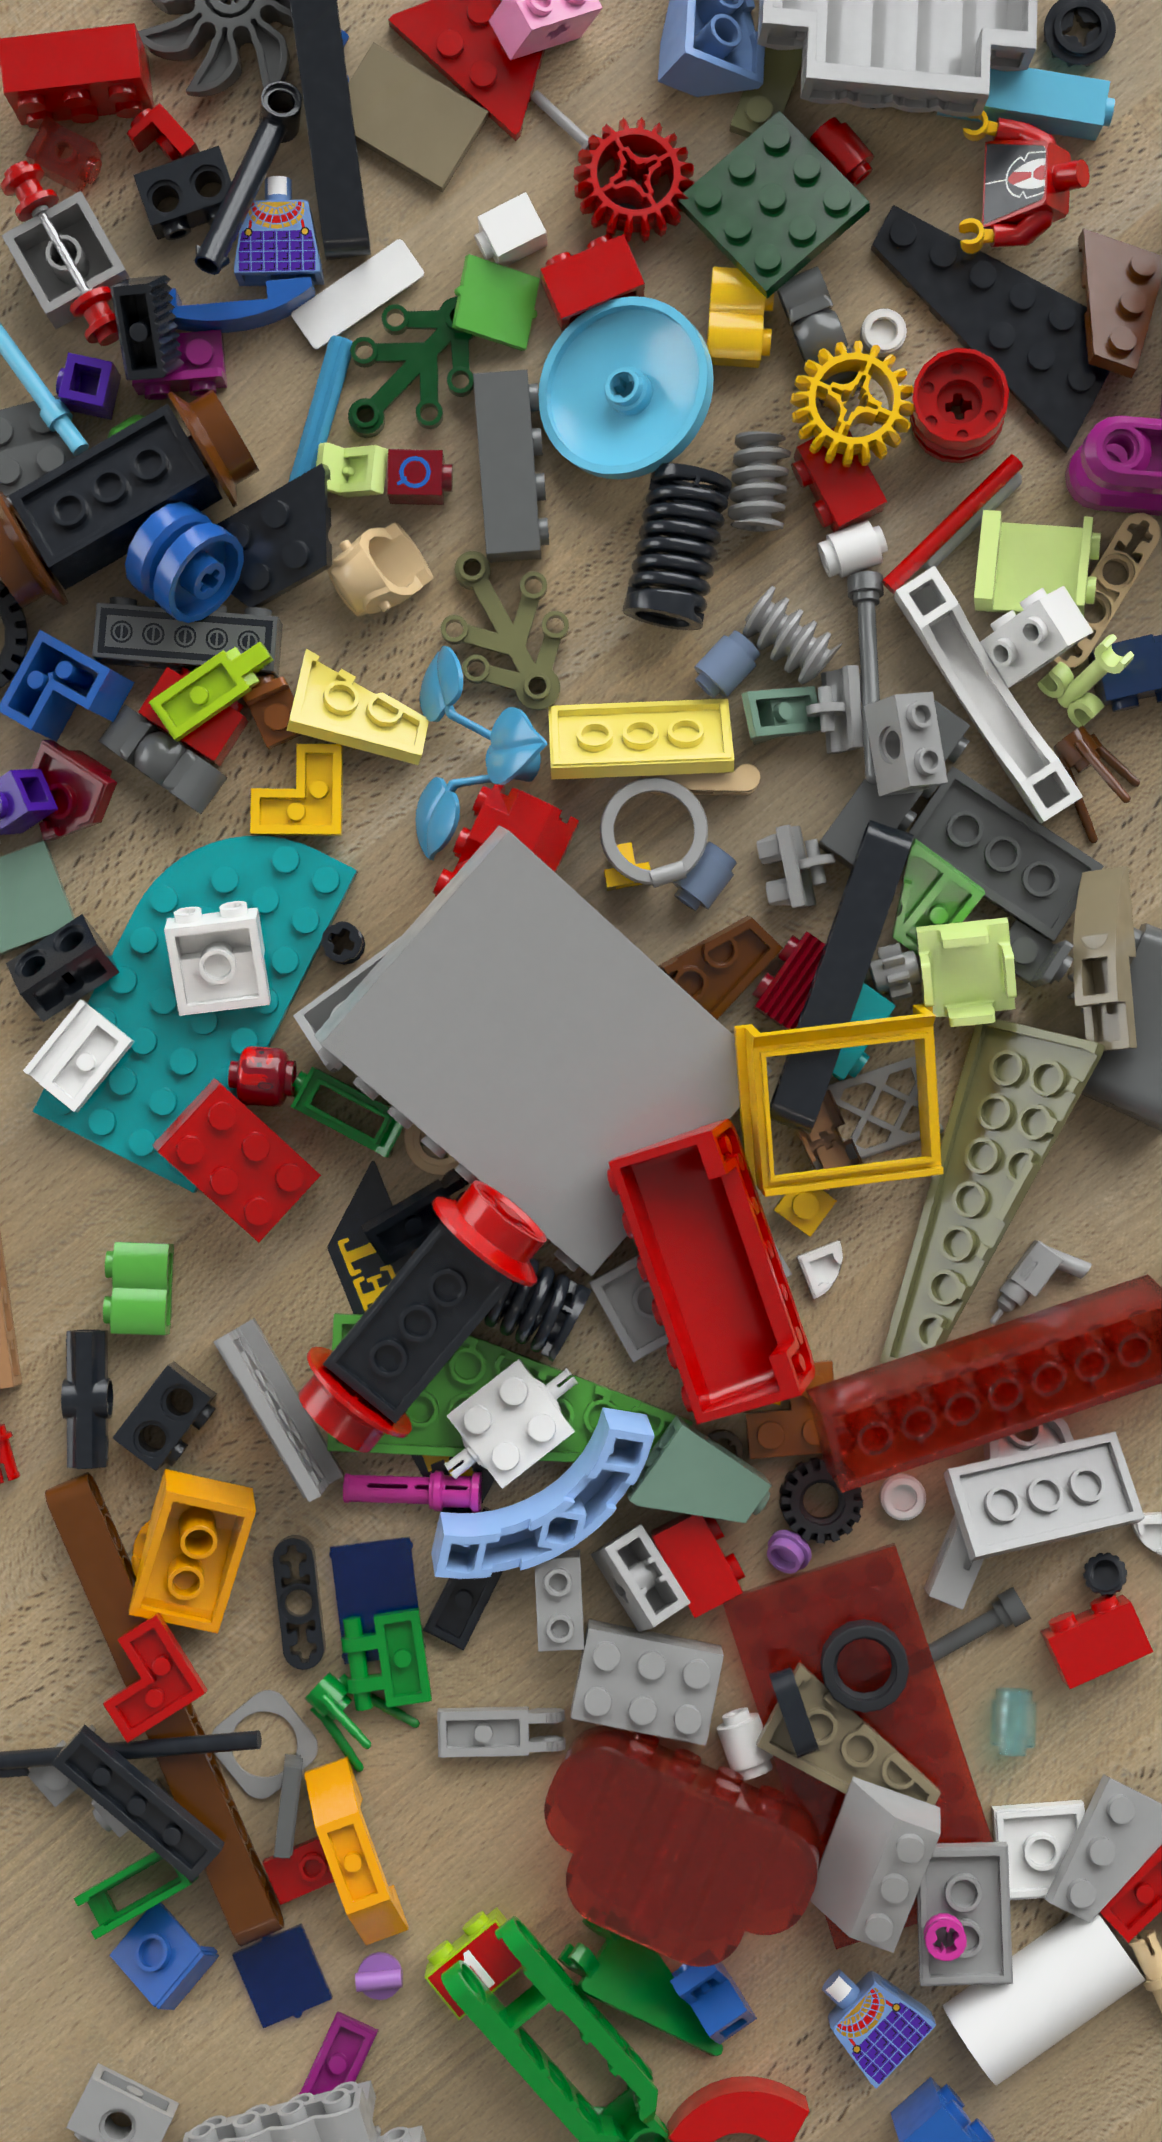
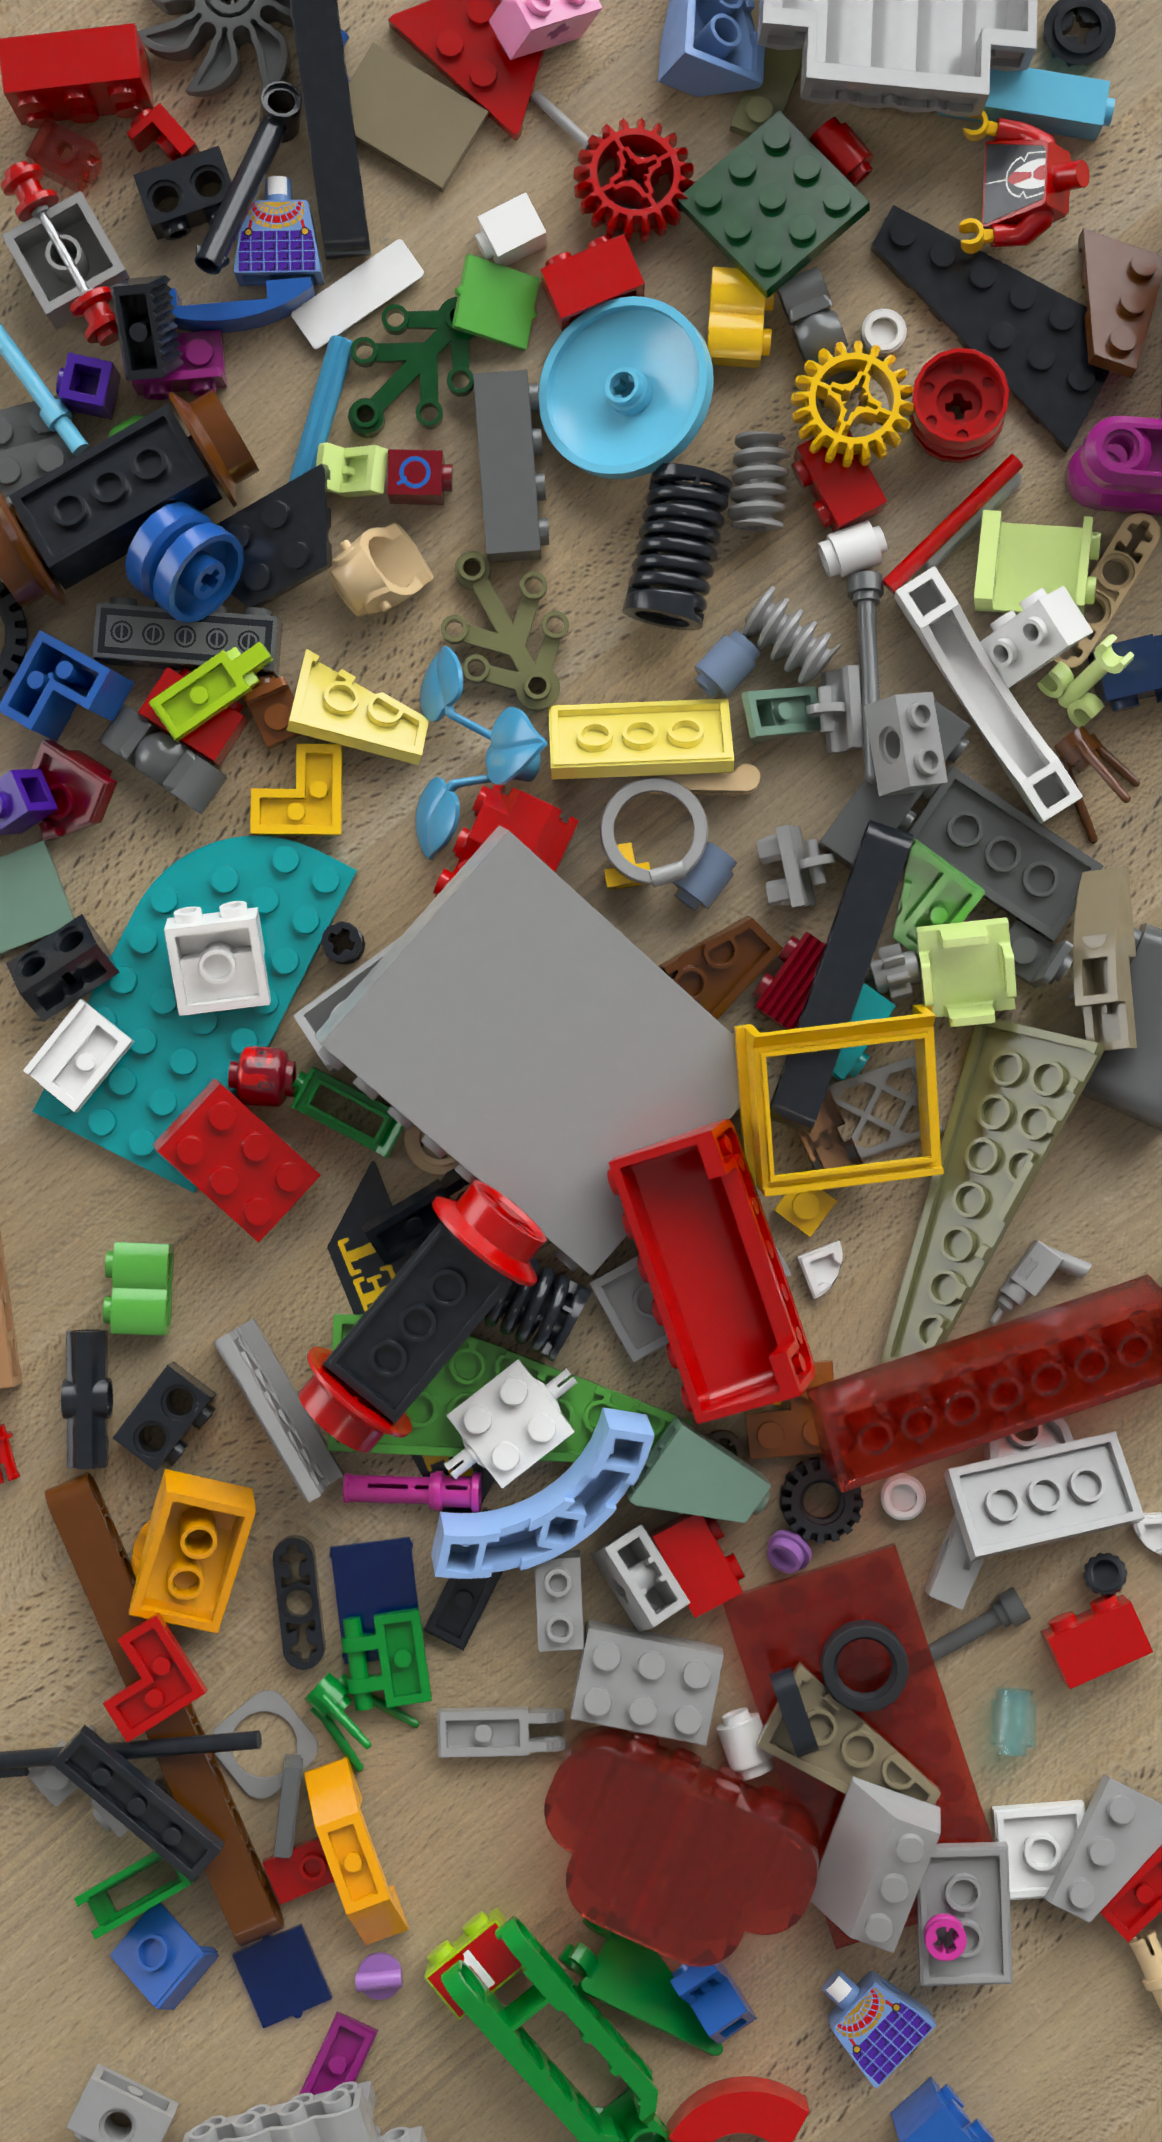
(1055, 1990): white brick -> none

